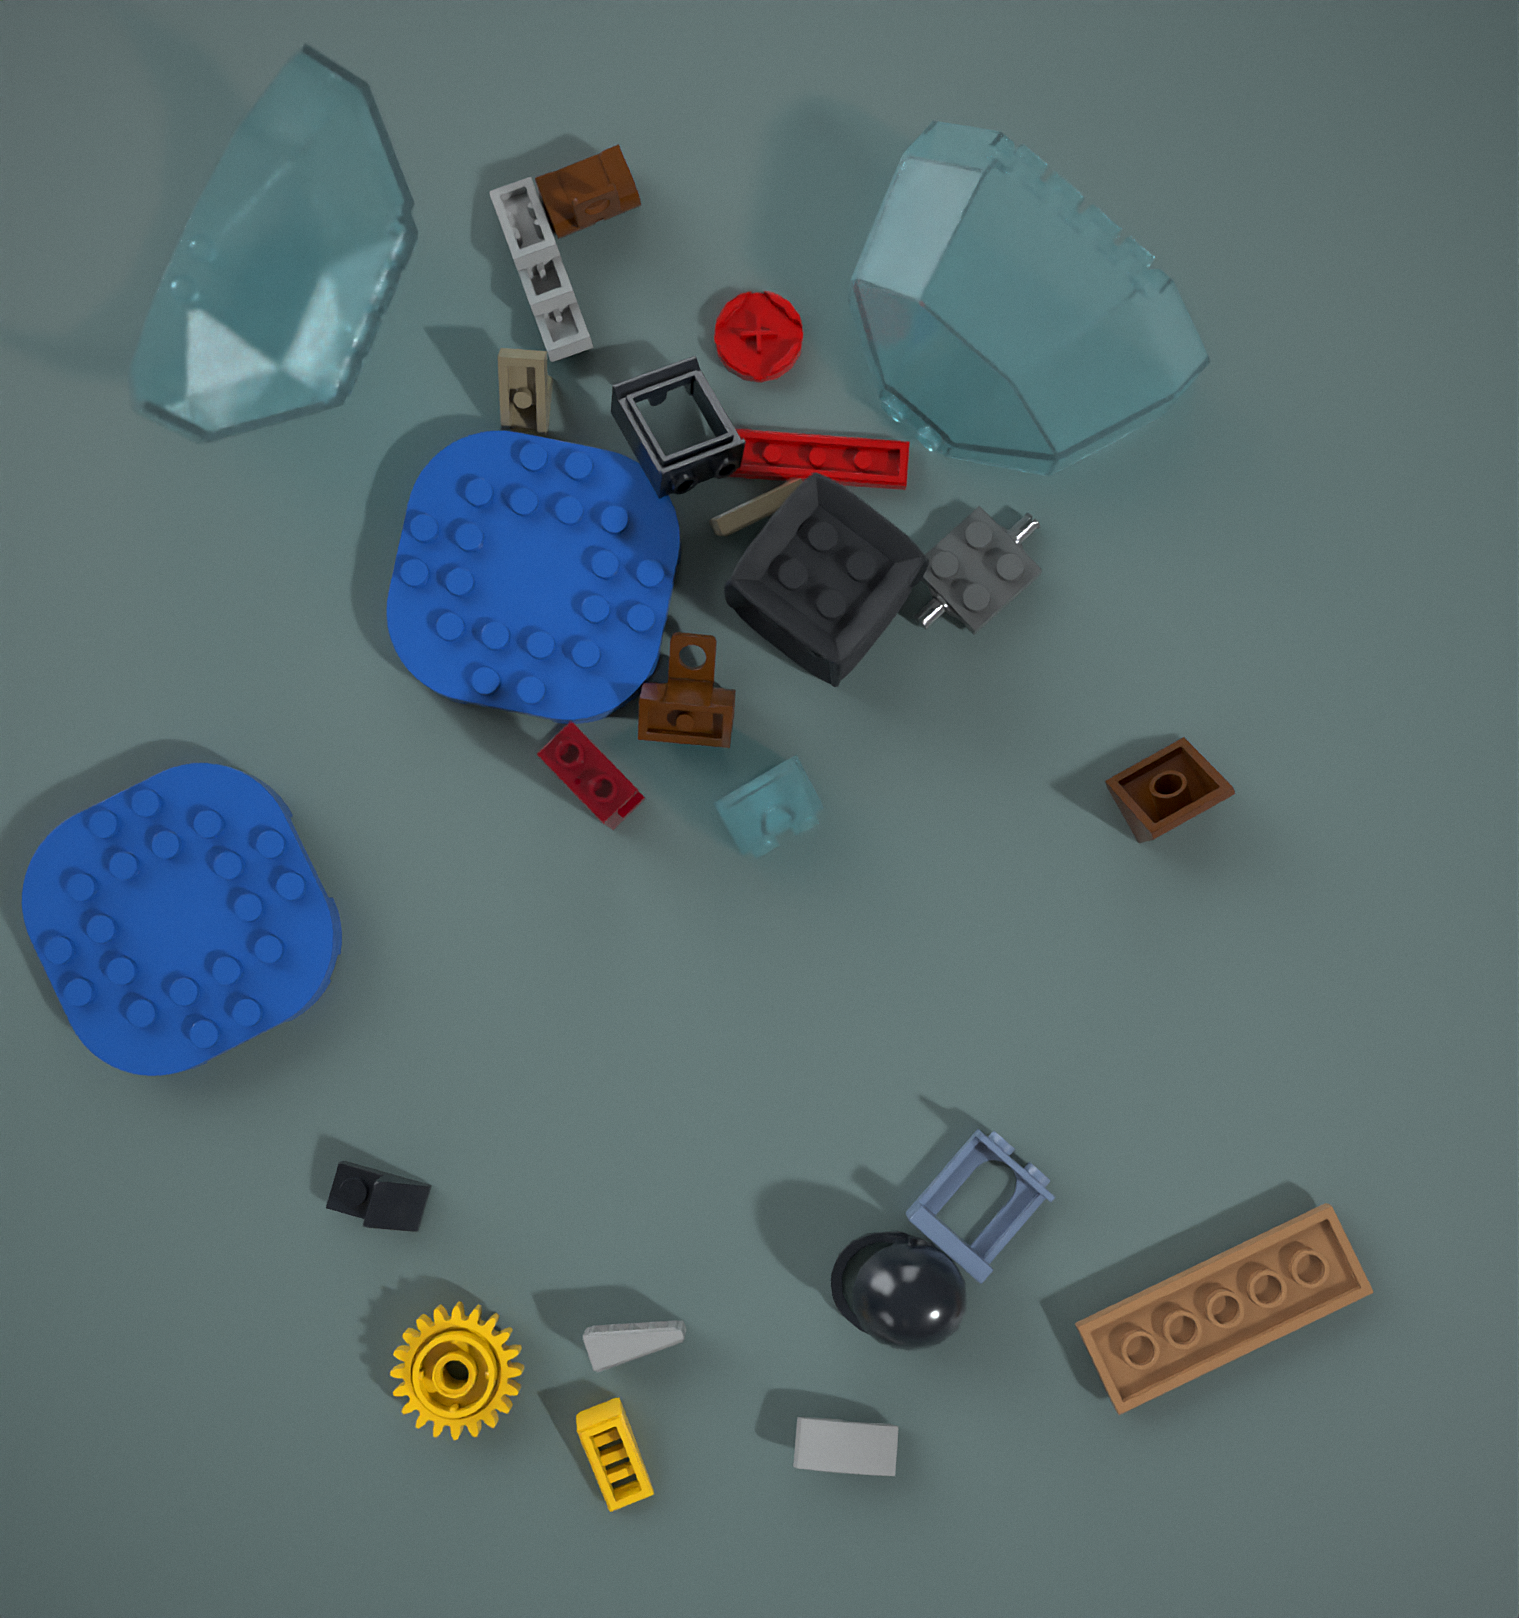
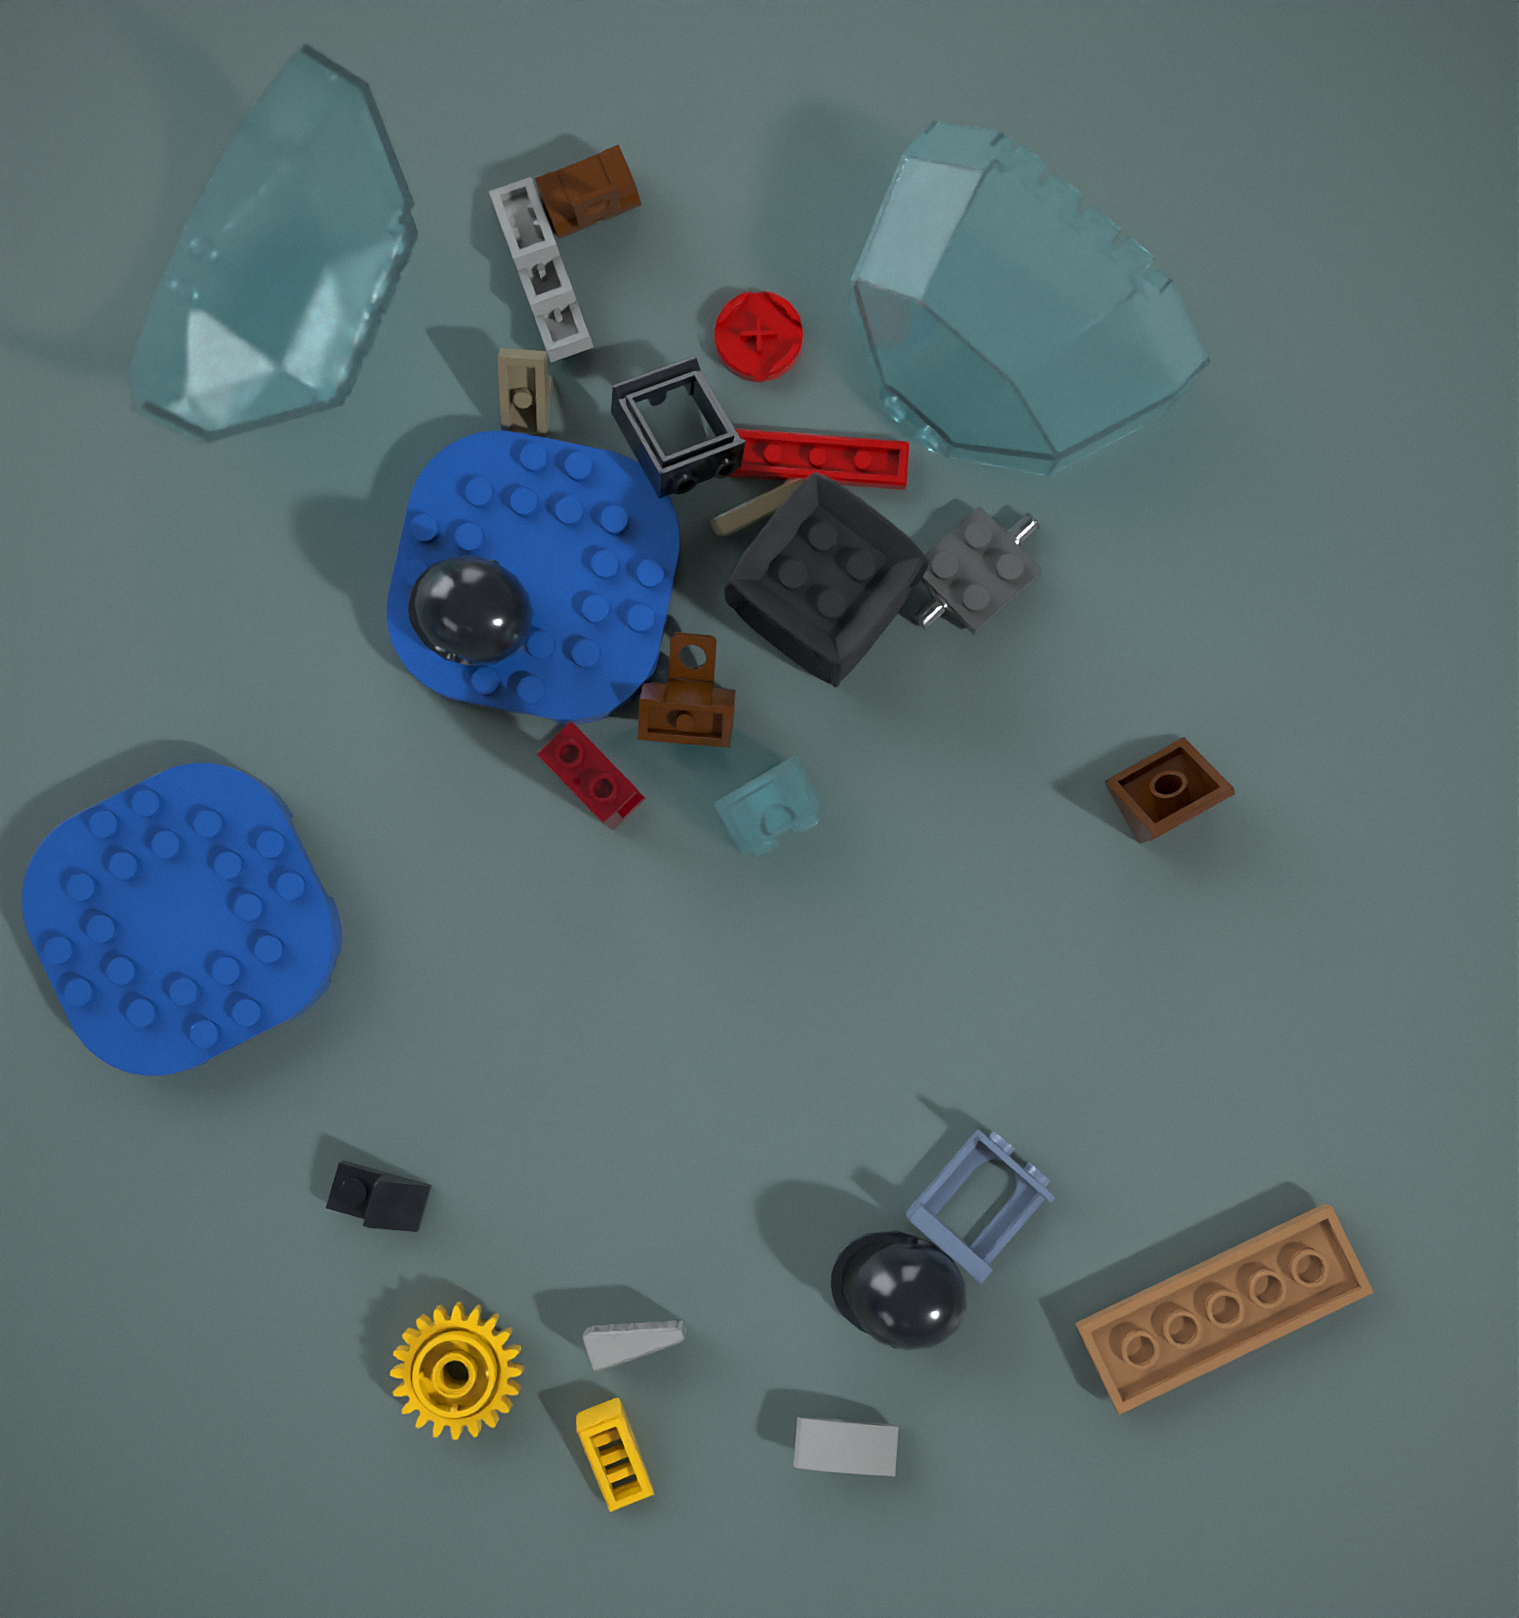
(470, 610): none -> black piece

